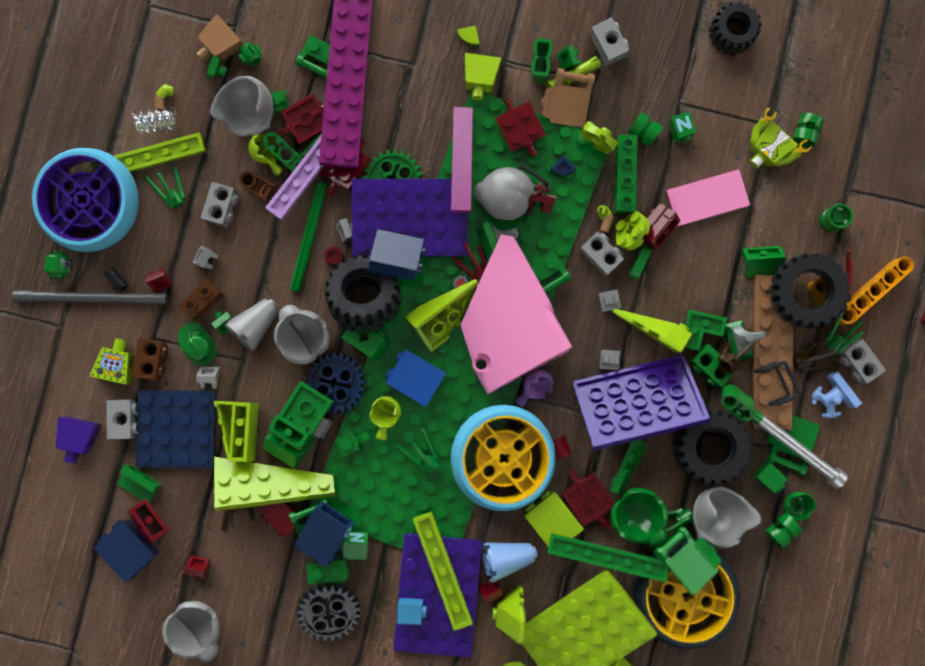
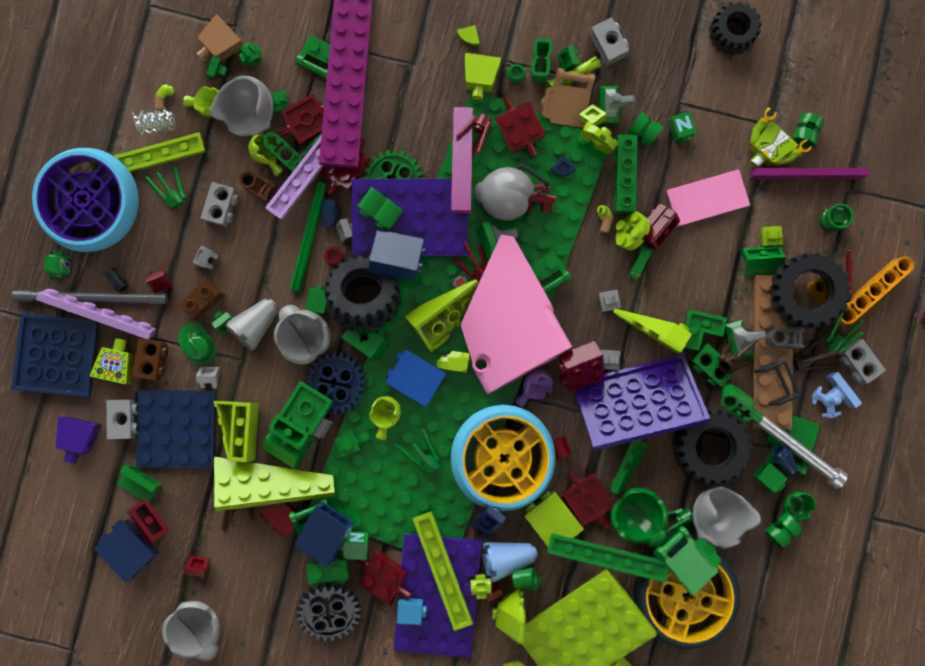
(55, 355): none -> dark blue plate
(89, 311): none -> lavender plate
(202, 101): none -> lime hair
(317, 301): none -> green brick
(330, 212): none -> dark blue cone
(380, 208): none -> green brick
(384, 578): none -> dark red plate
(454, 362): none -> lime rock
(481, 126): none -> dark red plant
(481, 586): none -> lime gear
(488, 520): none -> dark blue plate
(516, 73): none -> green plate
(527, 579): none -> green piece
(581, 367): none -> dark red brick
(593, 115): none -> lime tile
(597, 258): light grey brick -> none
(610, 102): none -> piece
(771, 236): none -> lime tile
(784, 459): none -> dark blue cone
(789, 338): none -> dark grey piece
(808, 173): none -> magenta tile

